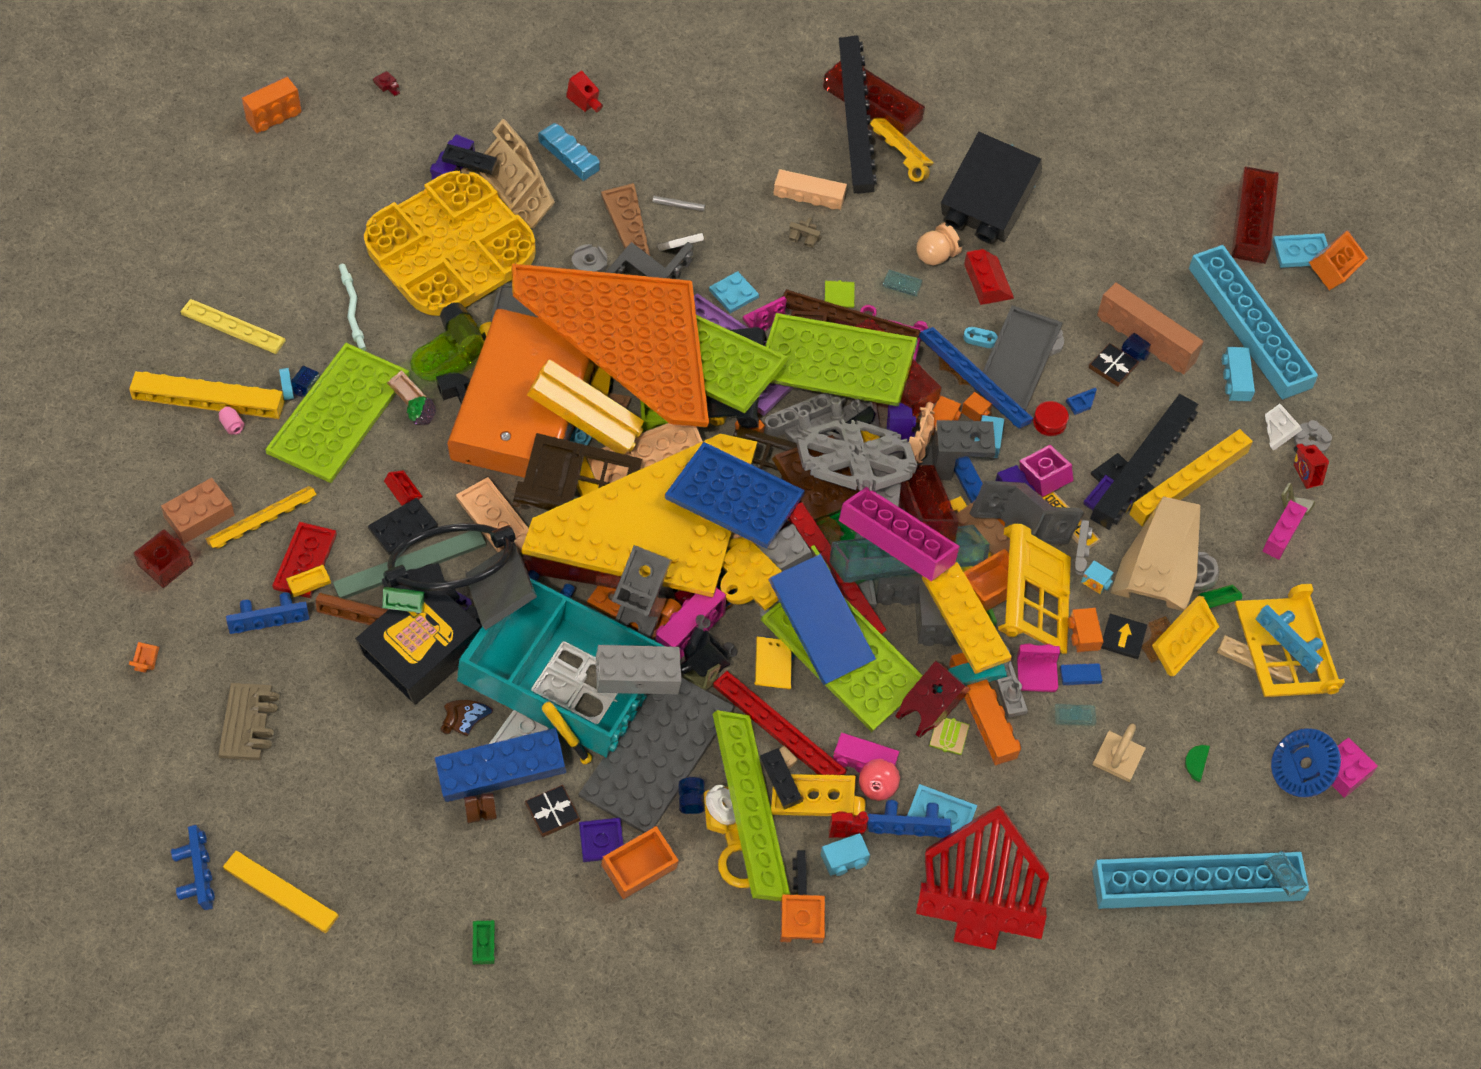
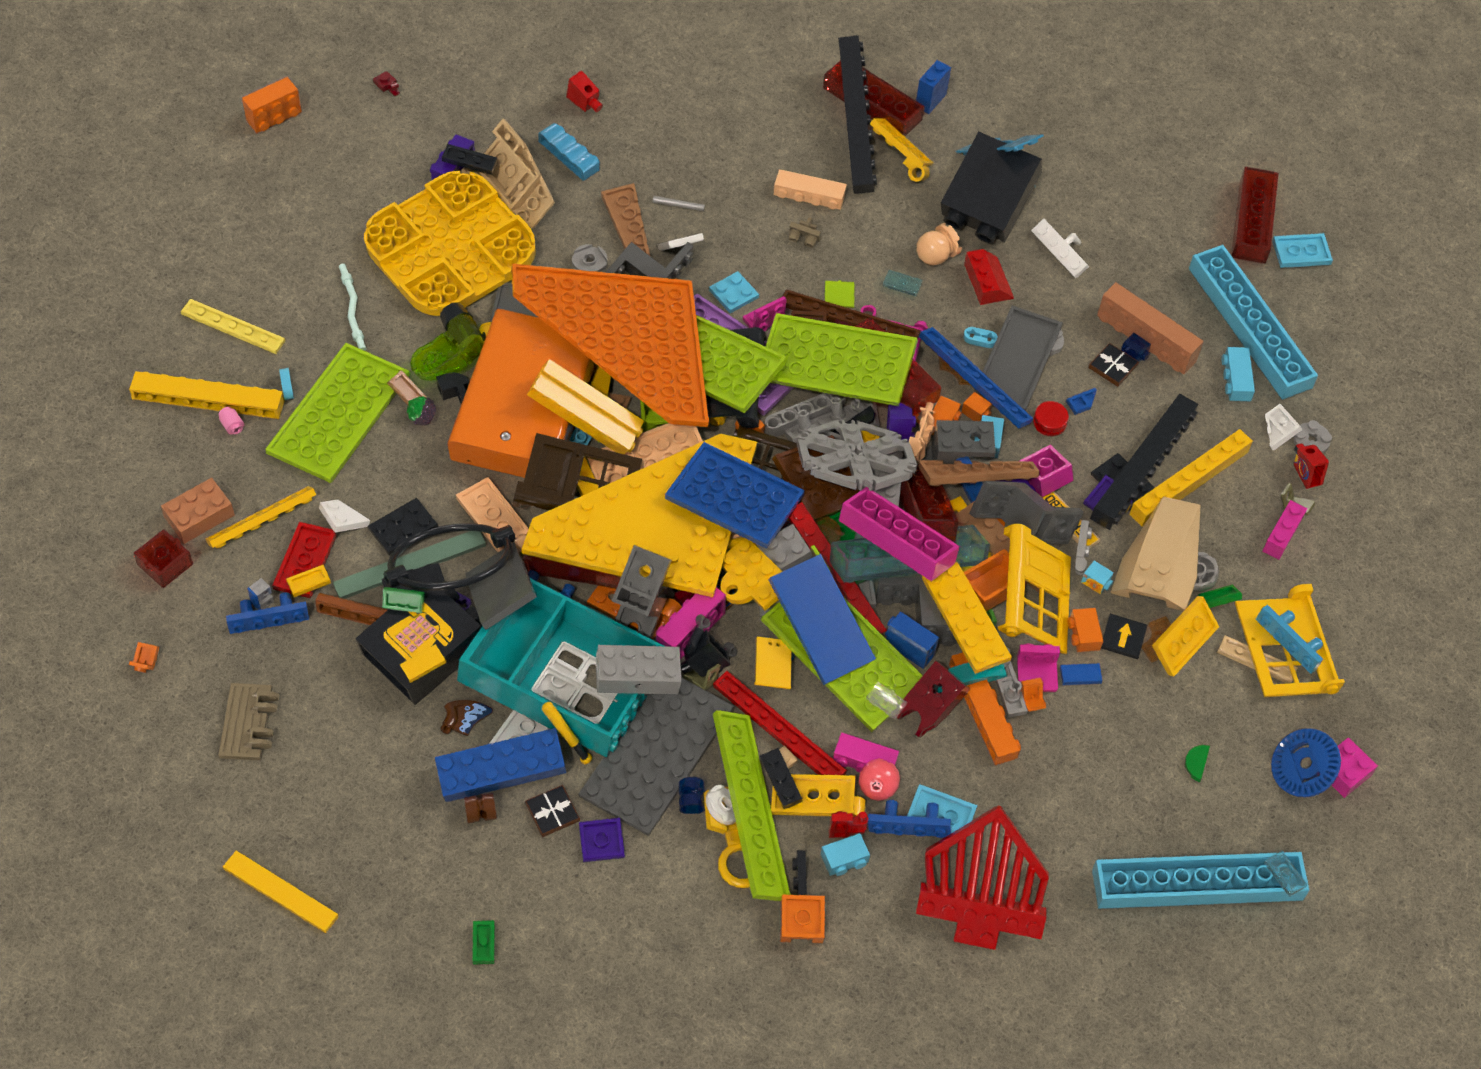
(202, 874): blue plate -> none
(260, 594): none -> flat silver piece
(304, 381): clear blue brick -> none
(342, 516): none -> white wing
(402, 487): red slope -> none
(423, 663): none -> yellow tile
(639, 862): orange piece -> none
(886, 700): none -> clear hips
(911, 639): none -> blue brick
(933, 86): none -> blue brick
(950, 736): piece -> none
(958, 472): none -> medium nougat wing
(1015, 145): none -> dark azure hinge
(1033, 694): none -> orange bracket
(1061, 248): none -> white plate
(1075, 714): clear light blue plate -> none
(1119, 754): tan tile -> none
(1338, 260): orange slope -> none

